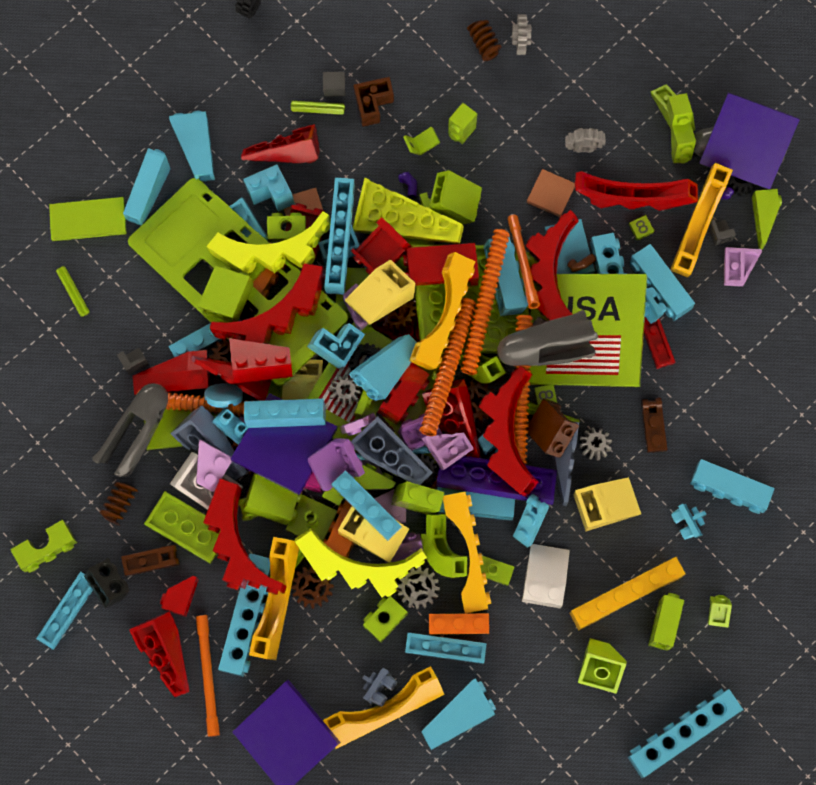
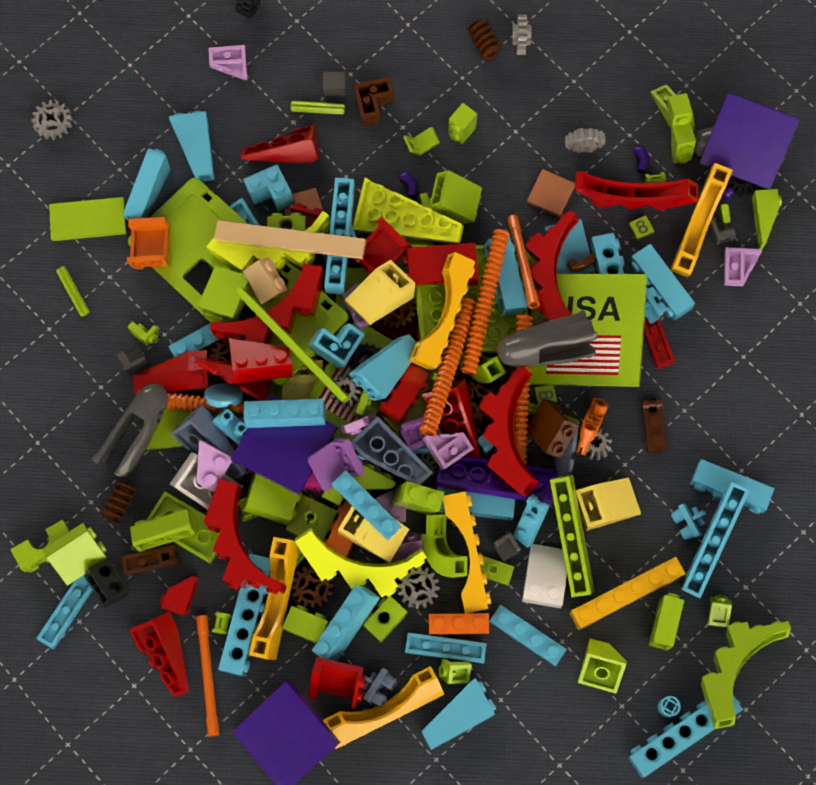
(50, 127): none -> light grey gear
(75, 553): none -> lime brick
(139, 332): none -> lime bracket
(149, 242): none -> orange panel
(162, 530): none -> lime slope
(222, 623): none -> lime bush
(229, 60): none -> lavender wing
(265, 280): none -> tan brick
(290, 239): none -> tan tile
(292, 344): none -> lime tile
(305, 624): none -> lime brick
(337, 679): none -> red panel
(346, 623): none -> medium azure brick
(455, 671): none -> lime bracket
(506, 547): none -> dark grey panel
(527, 635): none -> medium azure plate
(572, 536): none -> lime brick
(591, 424): none -> orange beam
(642, 153): none -> dark purple arm
(660, 178): none -> lime bush
(666, 704): none -> medium azure wheel
(715, 539): none -> medium azure brick
(724, 214): none -> lime tile
(728, 662): none -> lime arch

